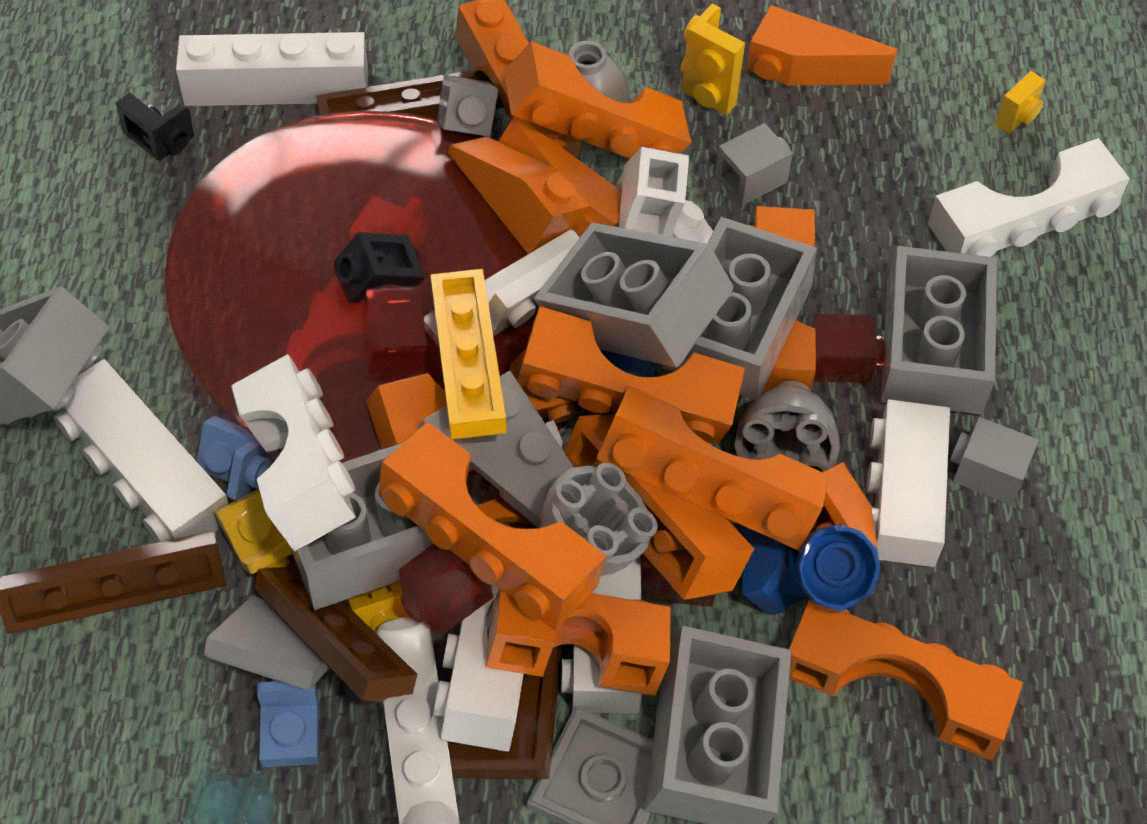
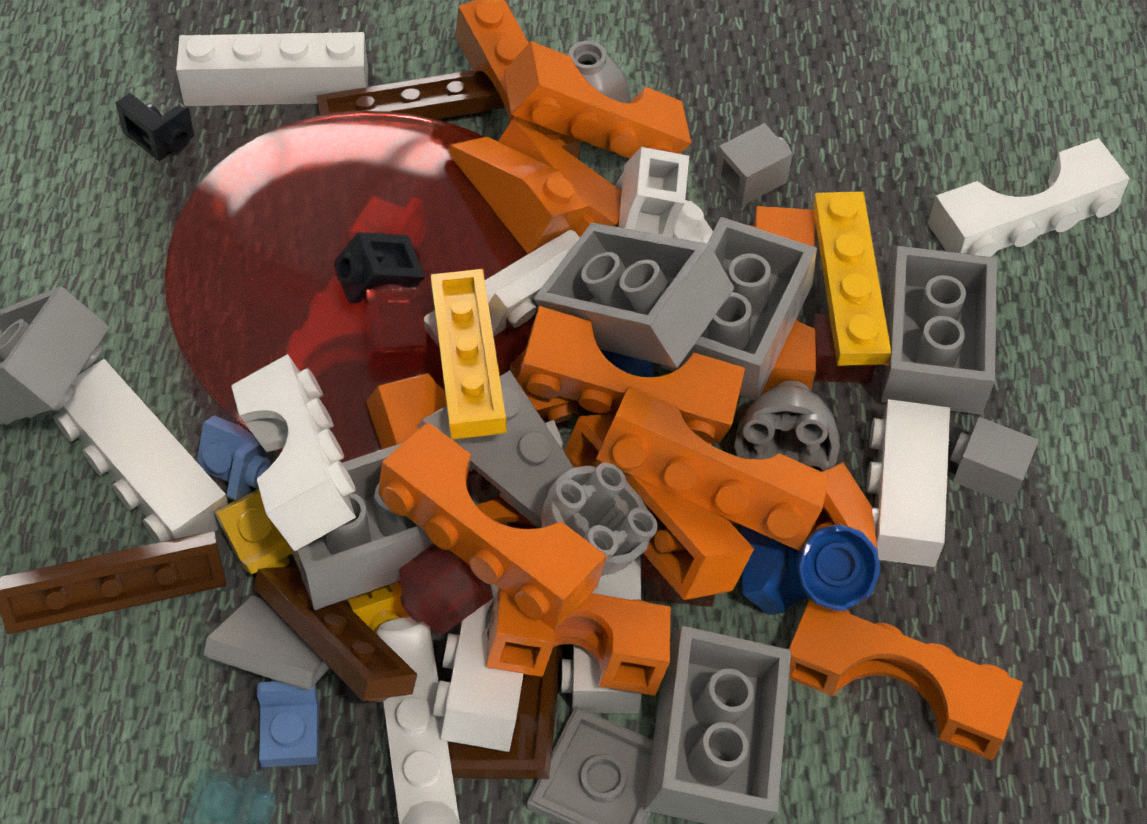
(467, 105): light grey brick -> none
(711, 62): yellow bracket -> none
(814, 53): orange slope -> none
(851, 279): none -> yellow plate
(1021, 103): yellow plate -> none

